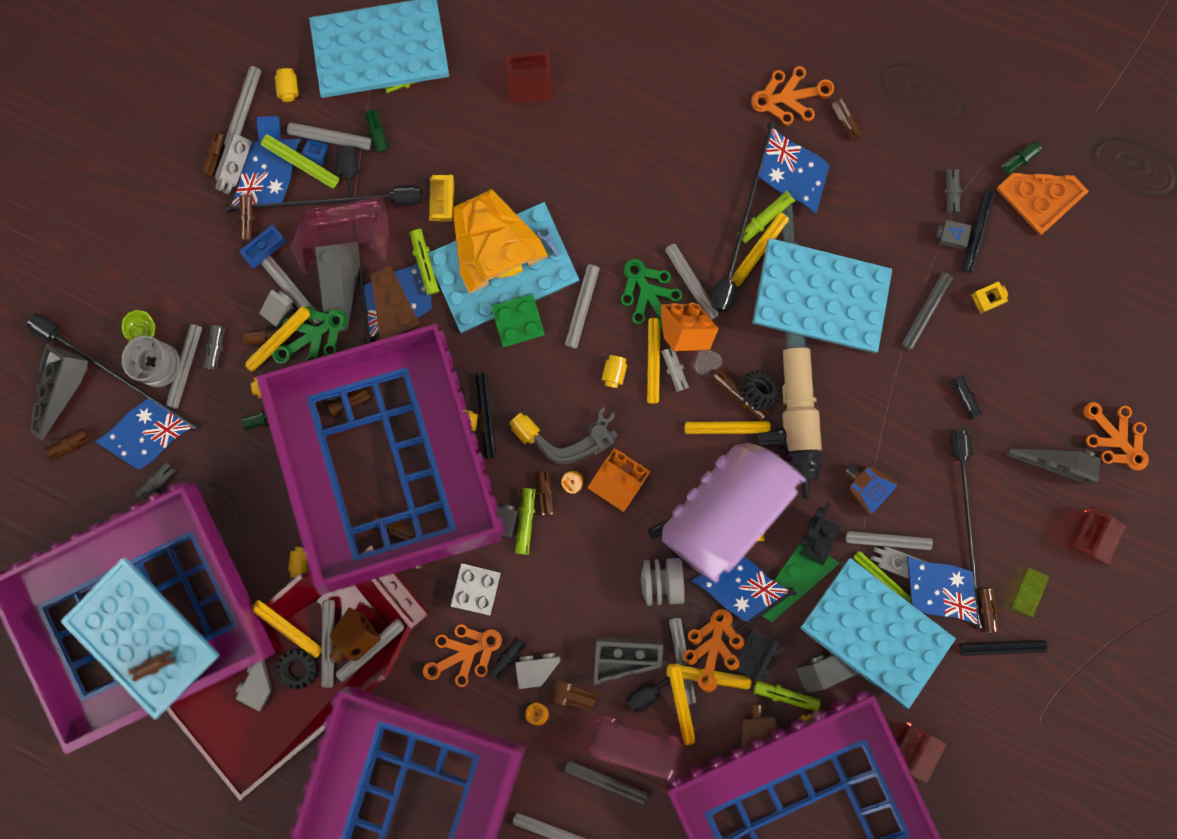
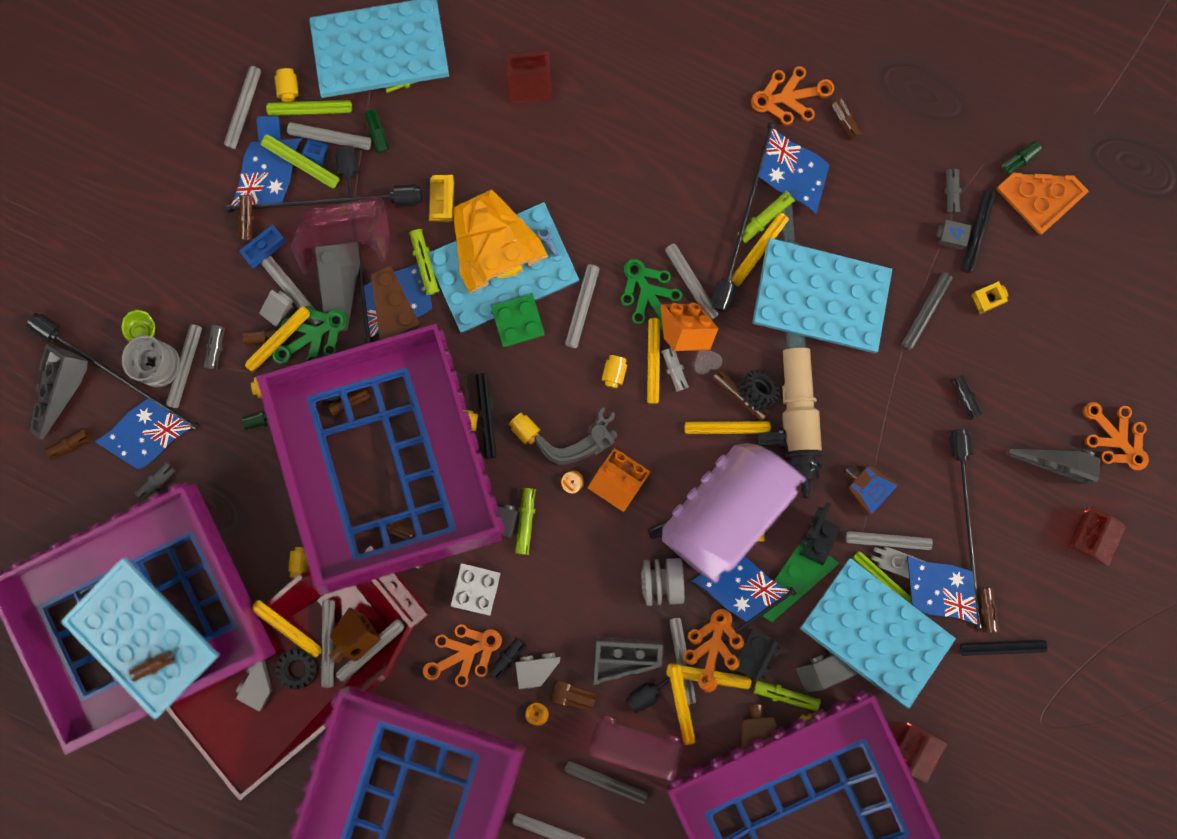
(213, 154): reddish brown axle -> none
(232, 162): light grey hinge -> none
(310, 107): none -> lime axle
(544, 493): reddish brown axle -> none
(1030, 592): clear neon green plate -> none

